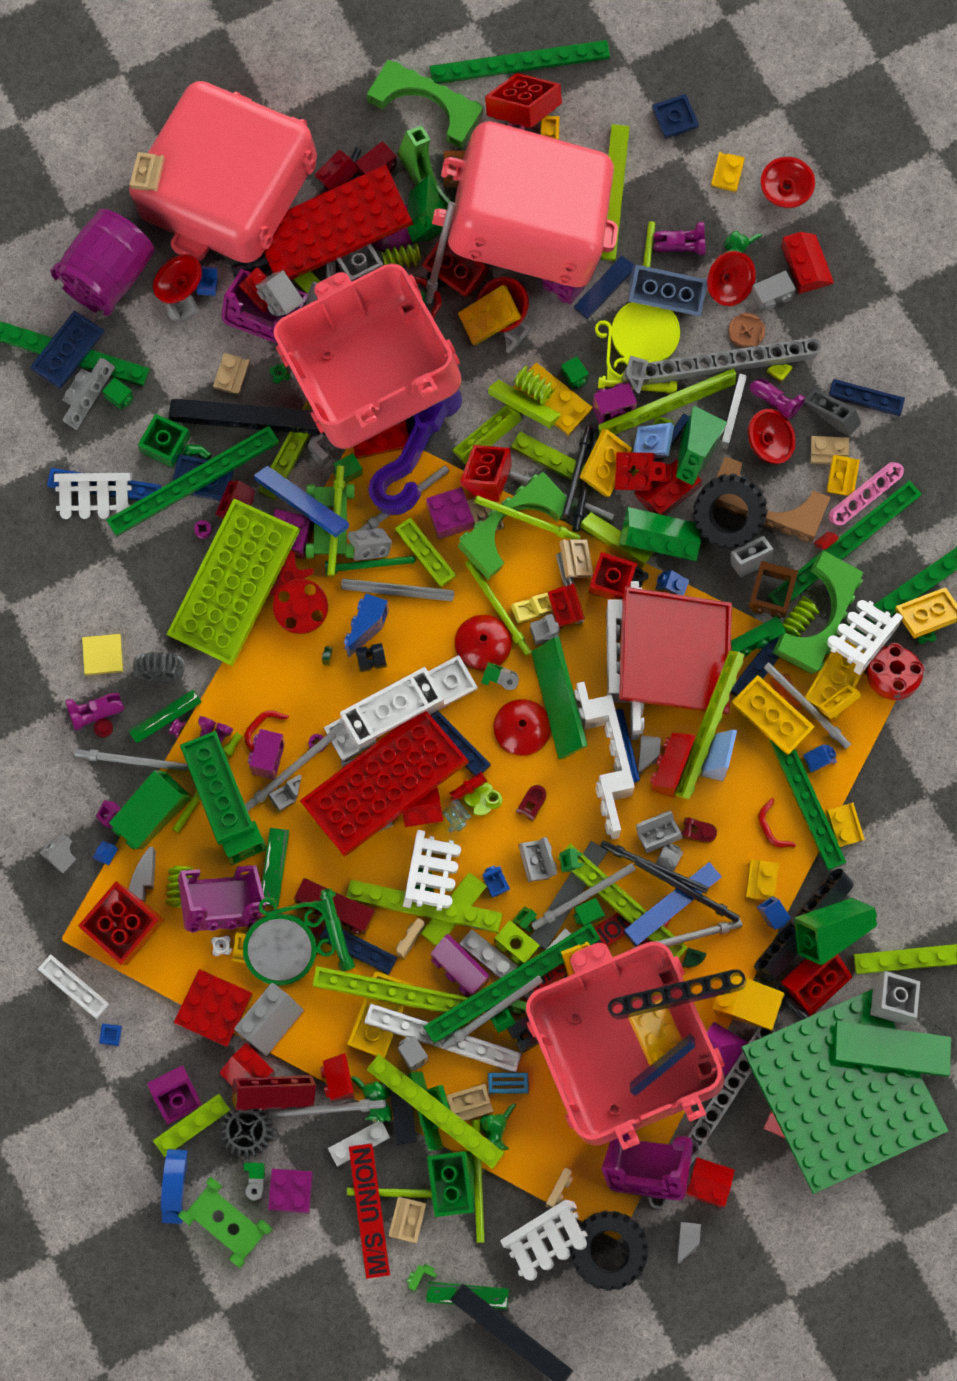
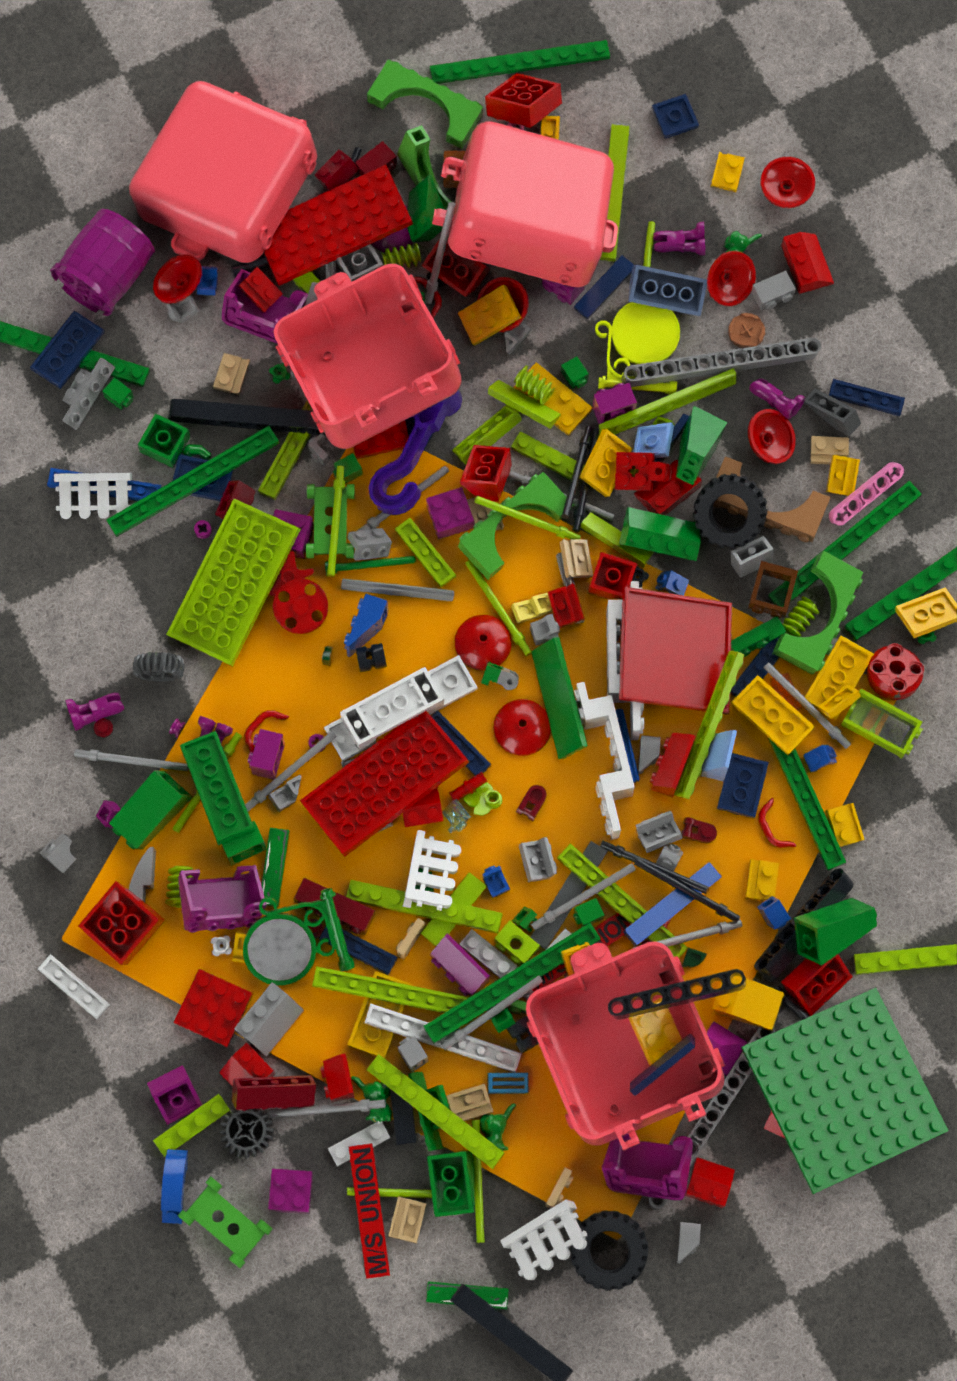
(102, 654): light yellow tile -> none
(105, 852): blue plate -> none
(110, 1034): blue tile -> none
(147, 171): tan plate -> none
(164, 716): green tile -> none
(255, 1189): leg -> none
(279, 294): light grey brick -> none
(301, 501): blue tile -> none
(415, 1277): bright green bracket -> none
(569, 860): green tile -> none
(635, 372): light grey slope -> none
(733, 411): white tile -> none
(743, 785): none -> dark blue plate
(779, 371): neon yellow tile -> none
(826, 540): red tile -> none
(864, 643): white fence -> none
(882, 724): none -> door
(892, 1049): green tile -> none
(895, 998): light grey brick -> none

